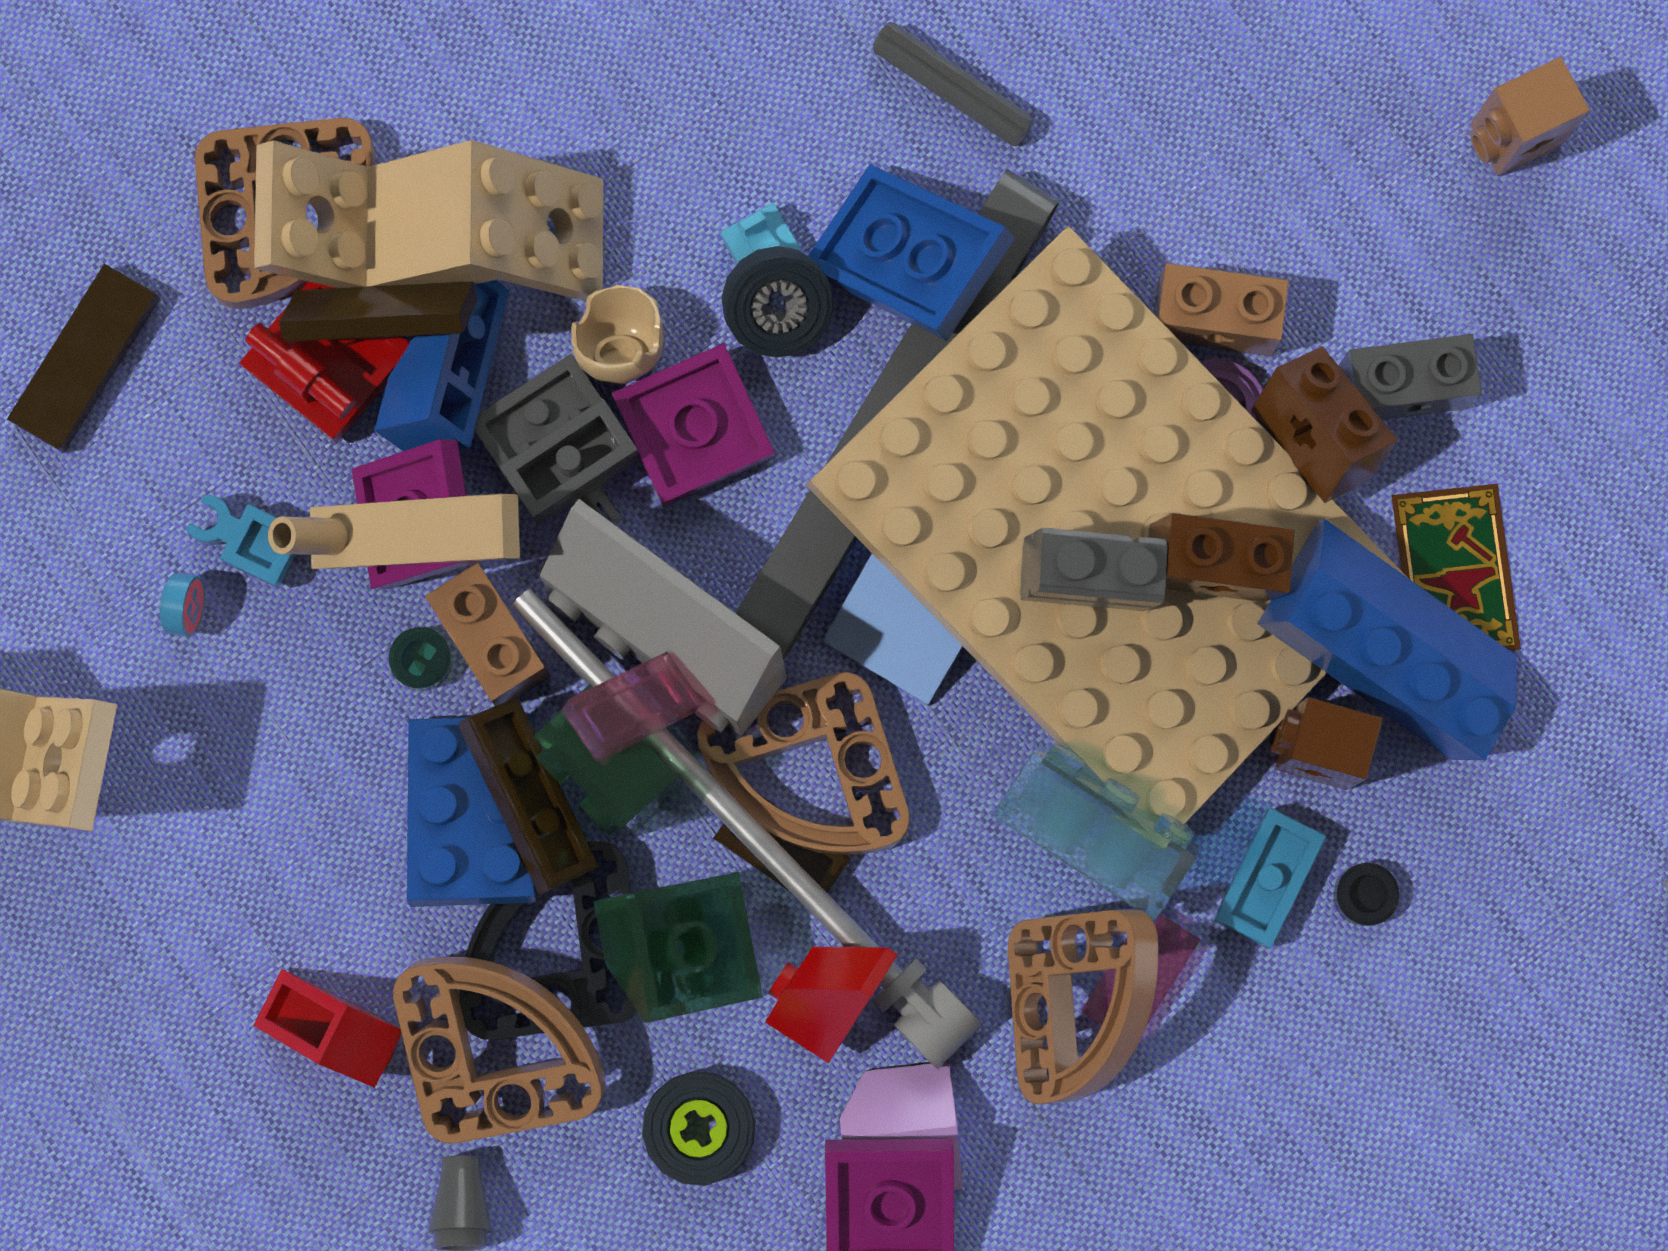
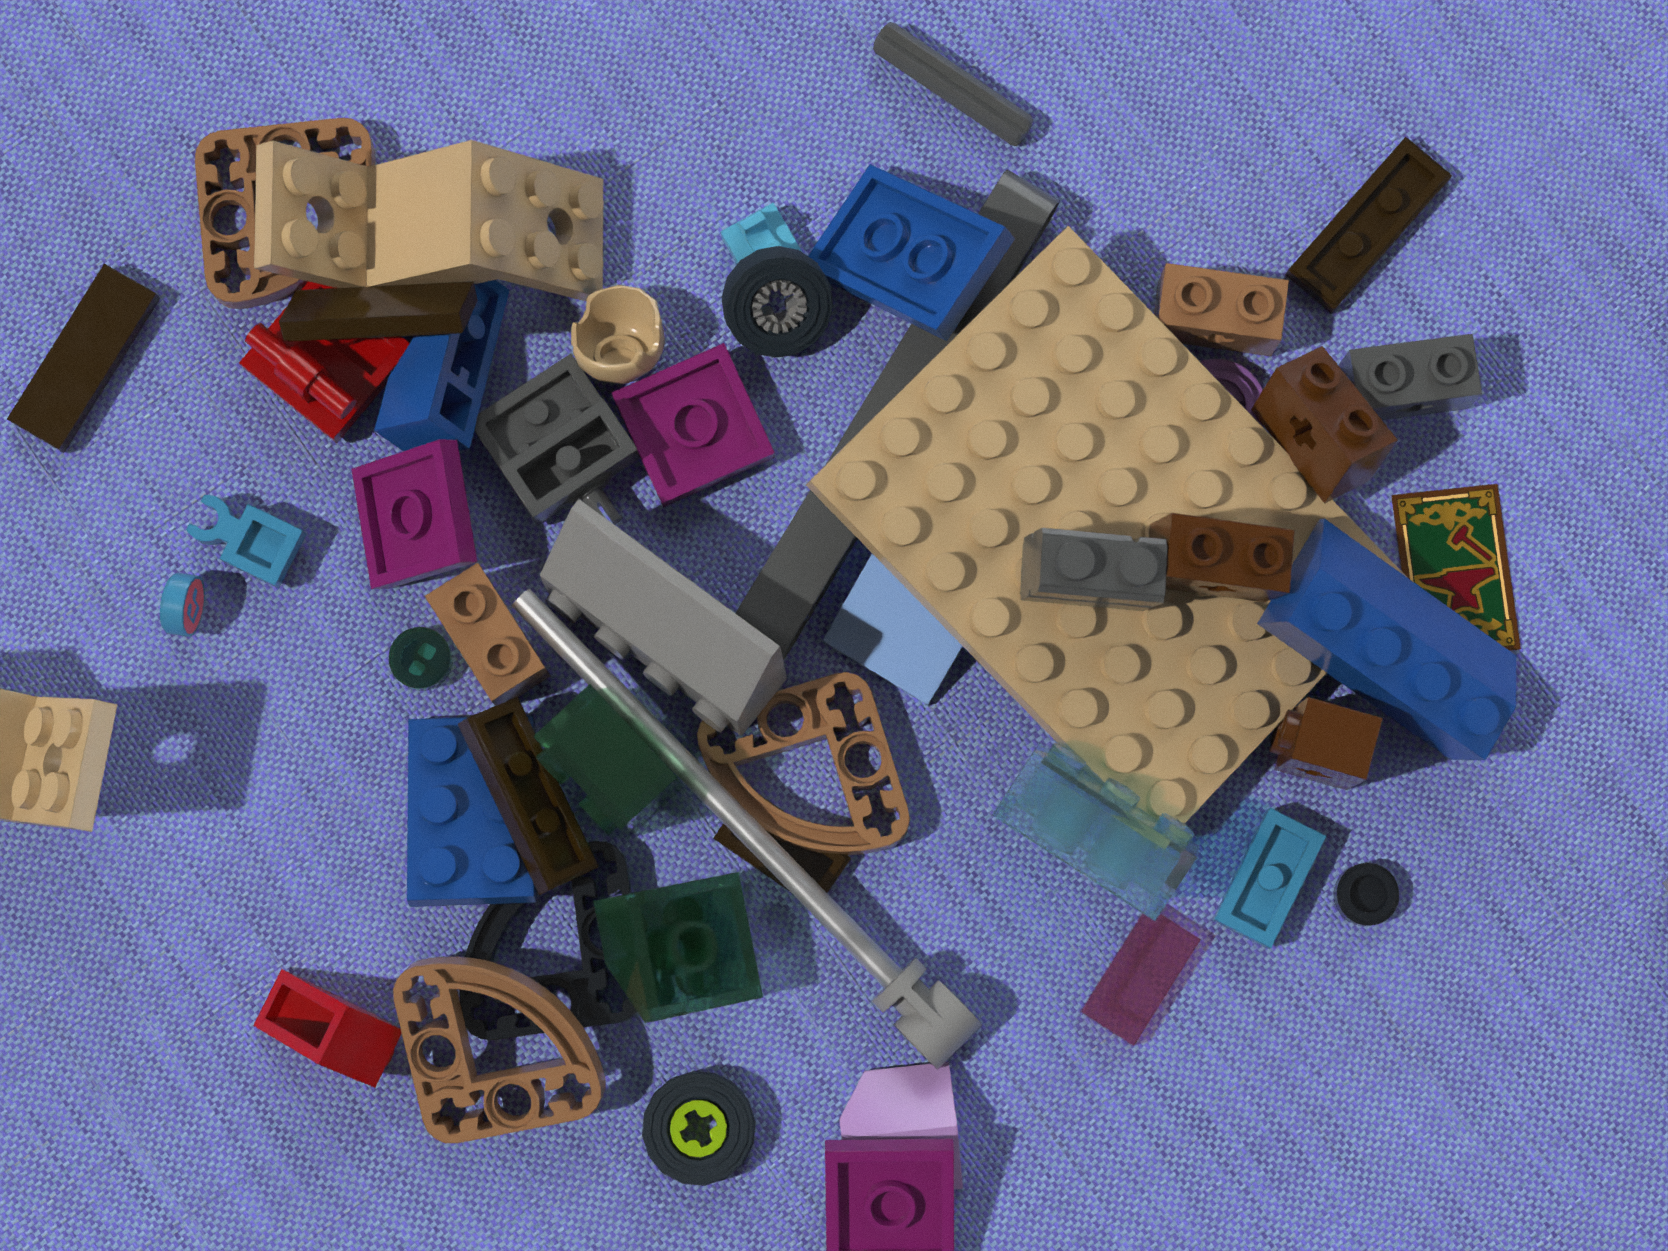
(403, 532): tan piece -> none
(460, 1206): dark grey cone -> none
(631, 706): clear pink tile -> none
(826, 995): red slope -> none
(1050, 977): medium nougat beam -> none
(1368, 225): none -> dark brown tile
(1528, 117): medium nougat brick -> none

